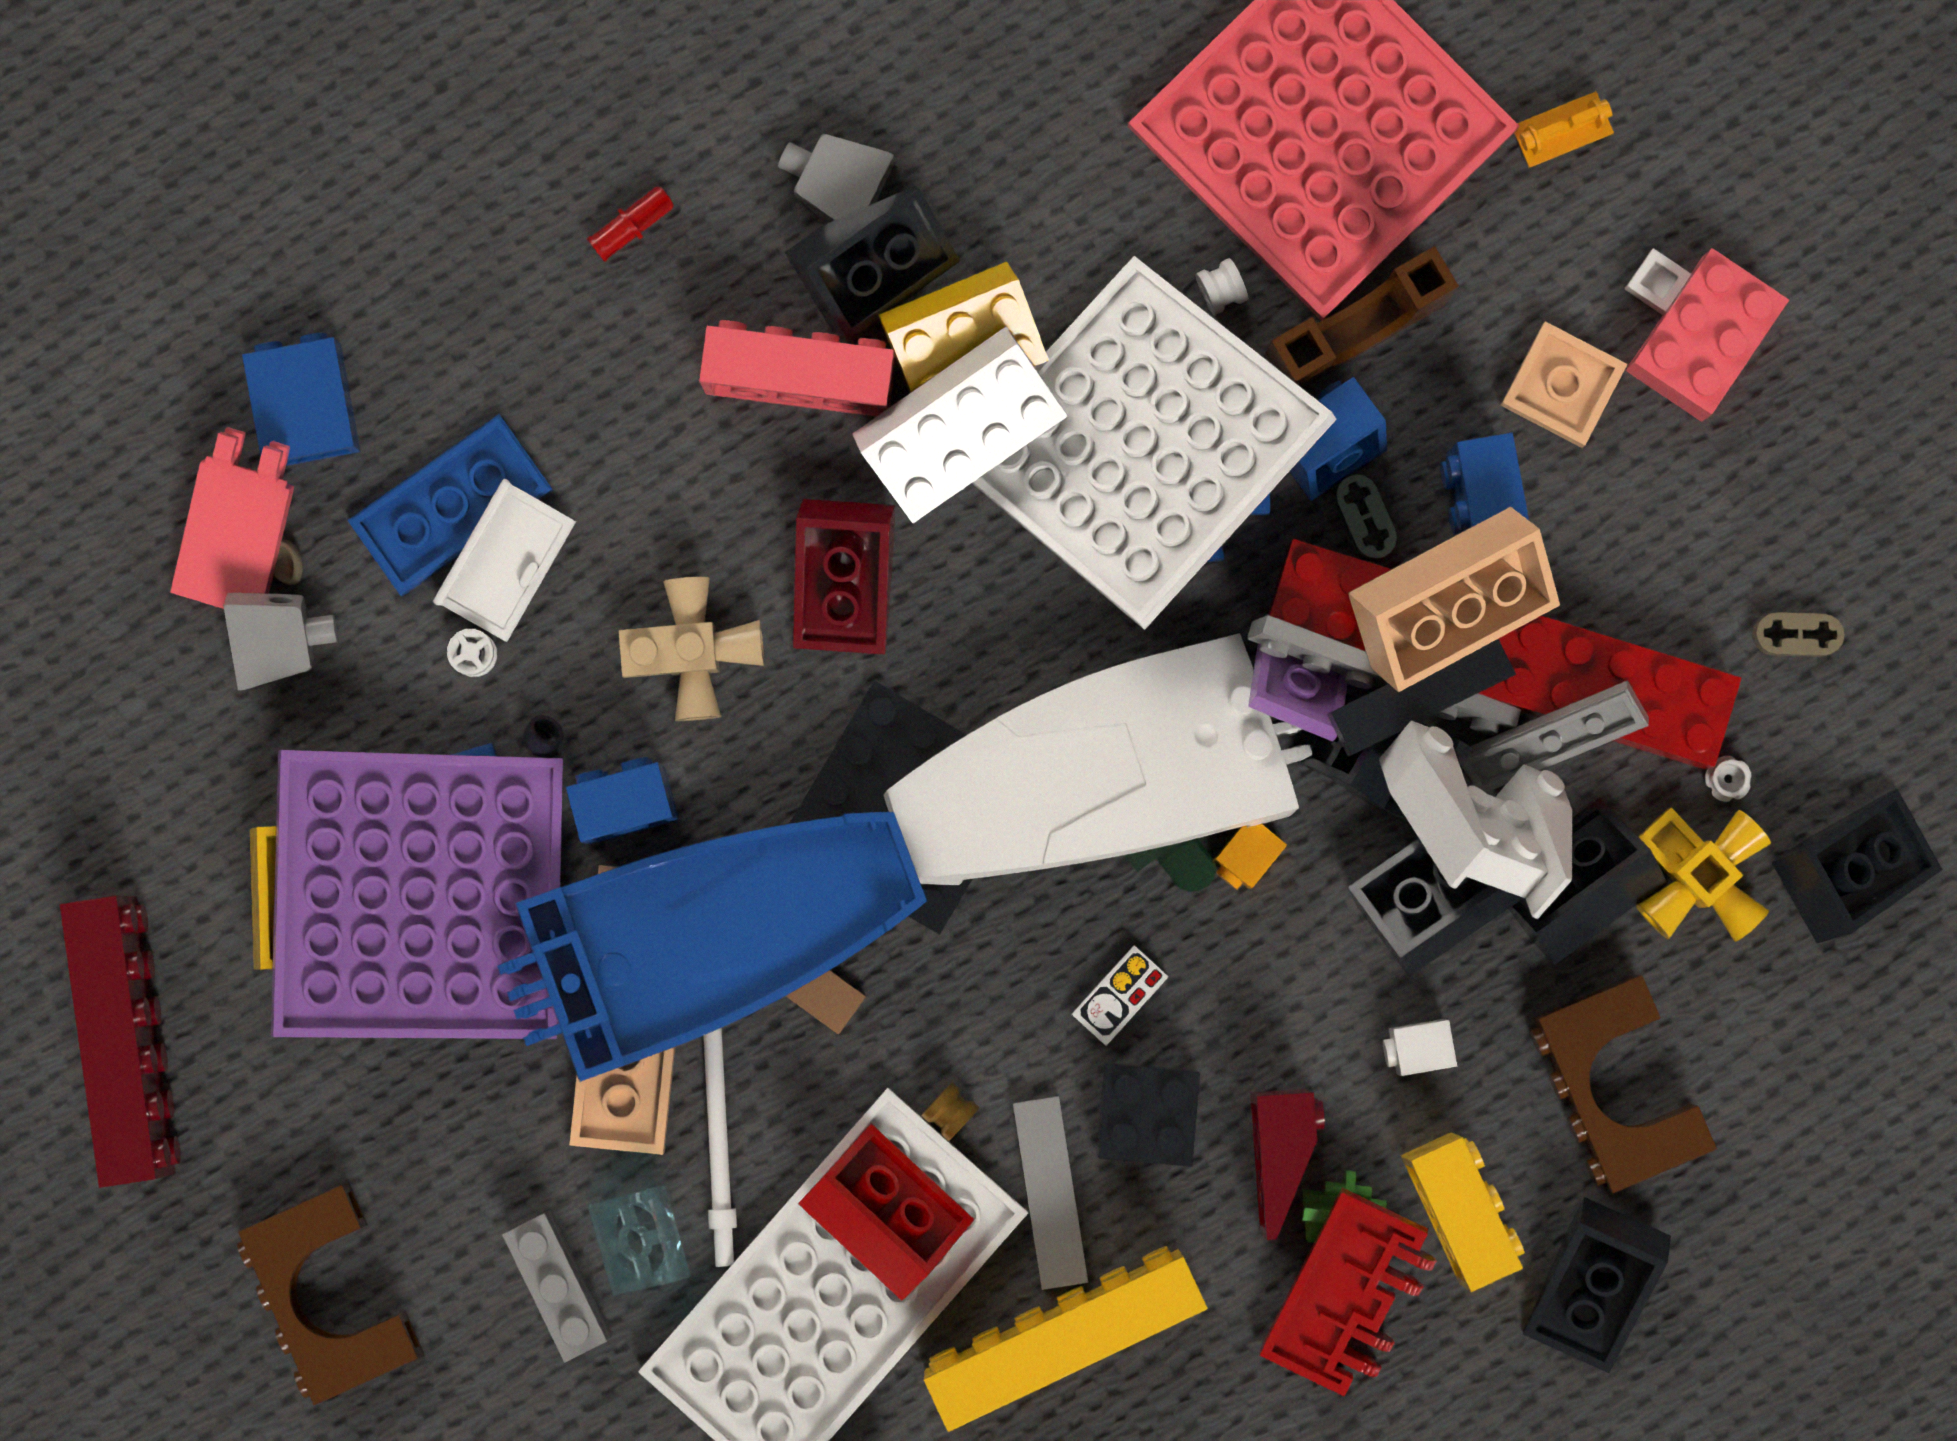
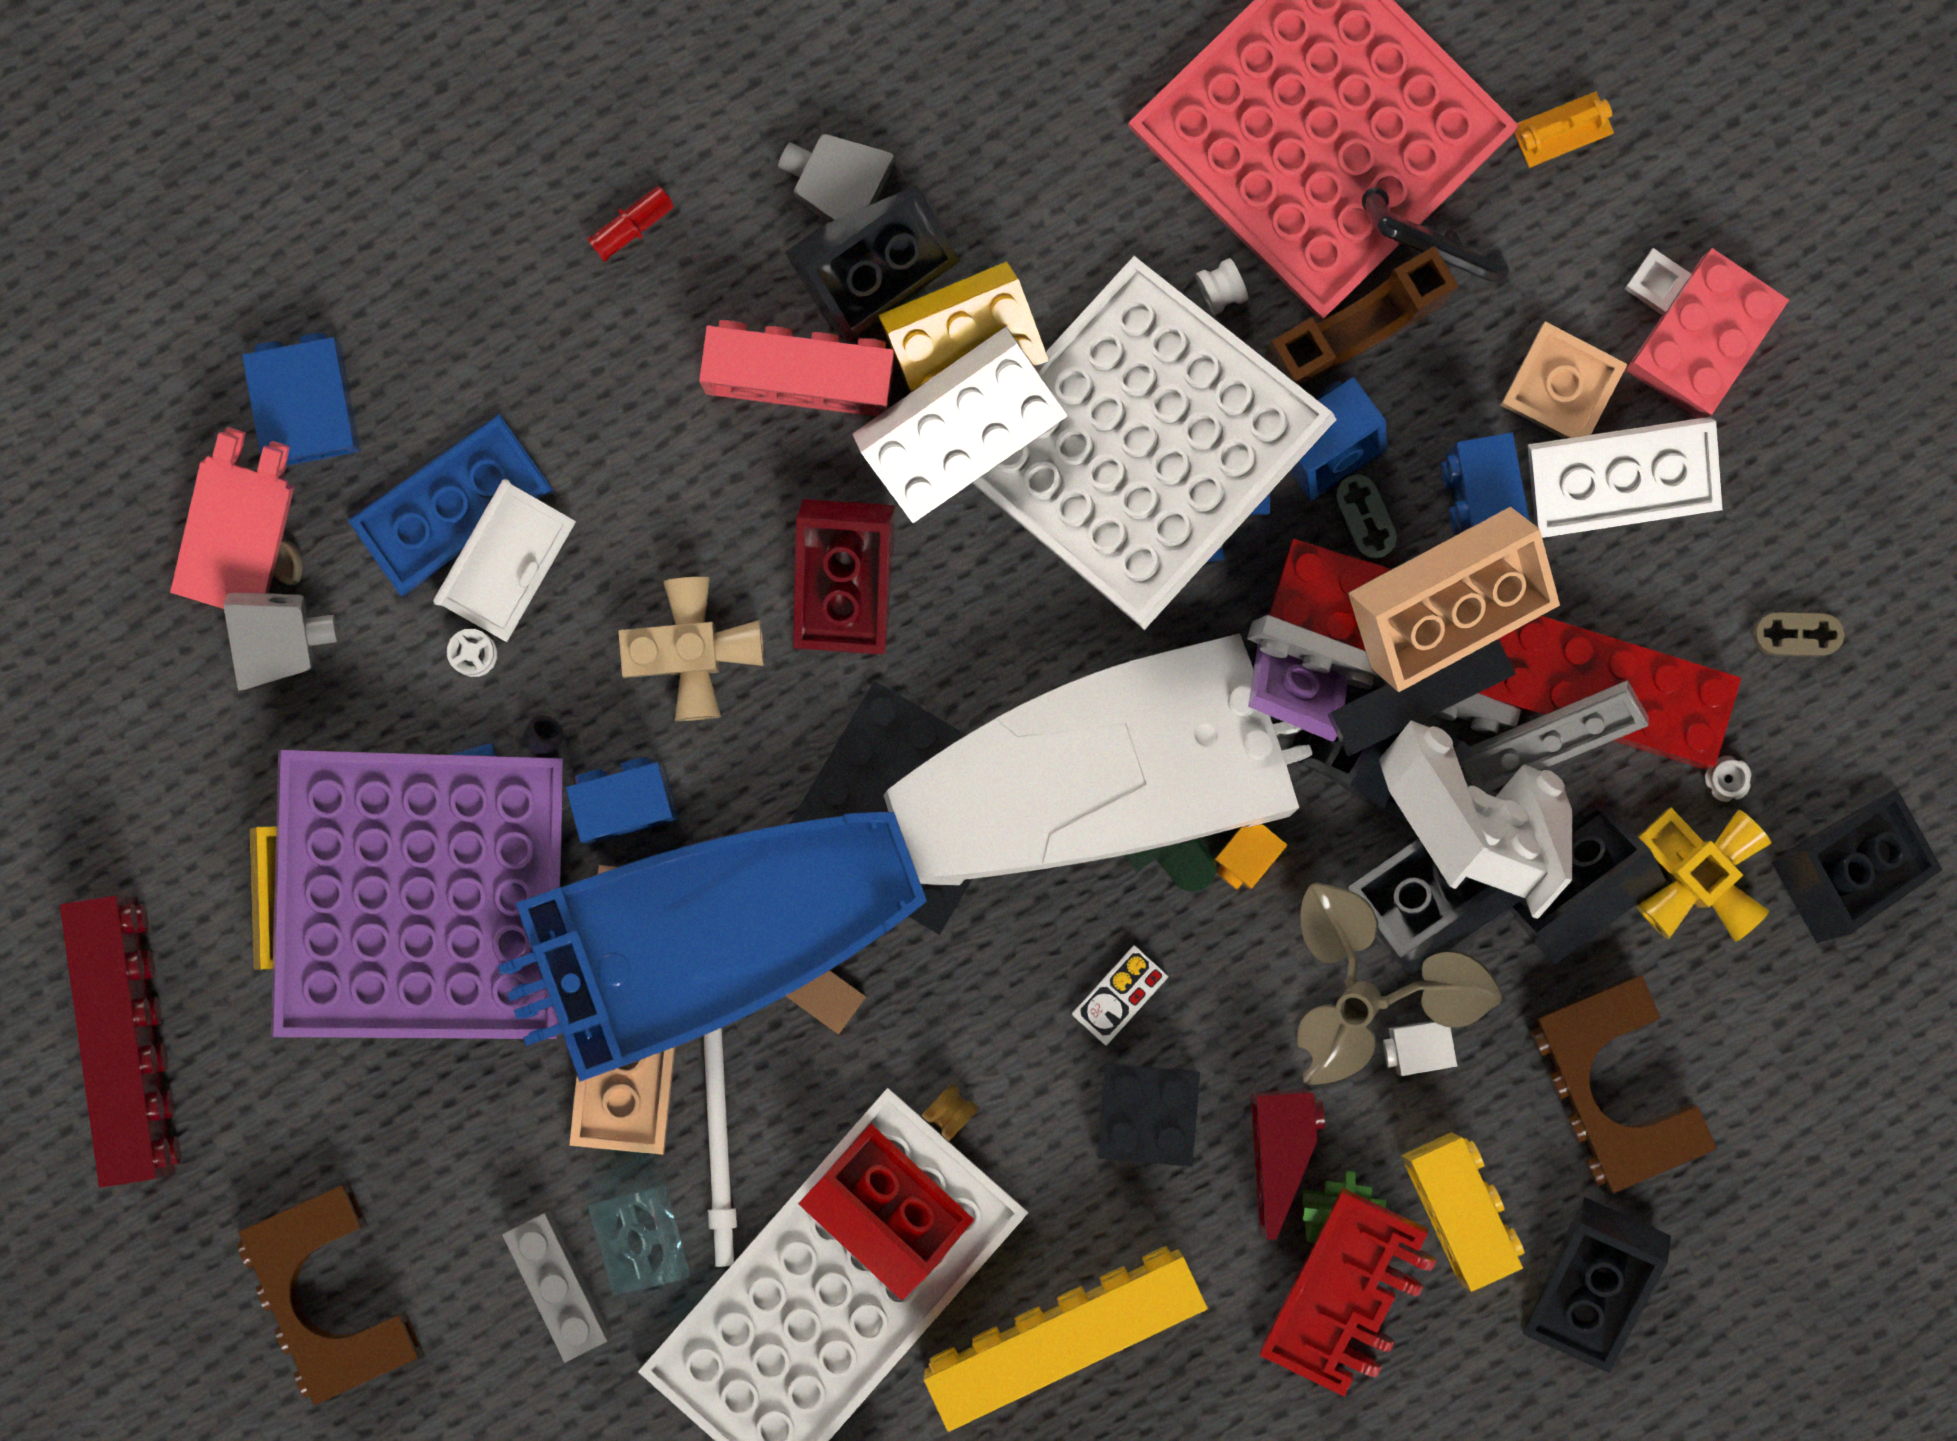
(1050, 1192): light grey tile -> none
(1340, 1042): none -> dark tan plant
(1490, 268): none -> black piece
(1625, 477): none -> white plate

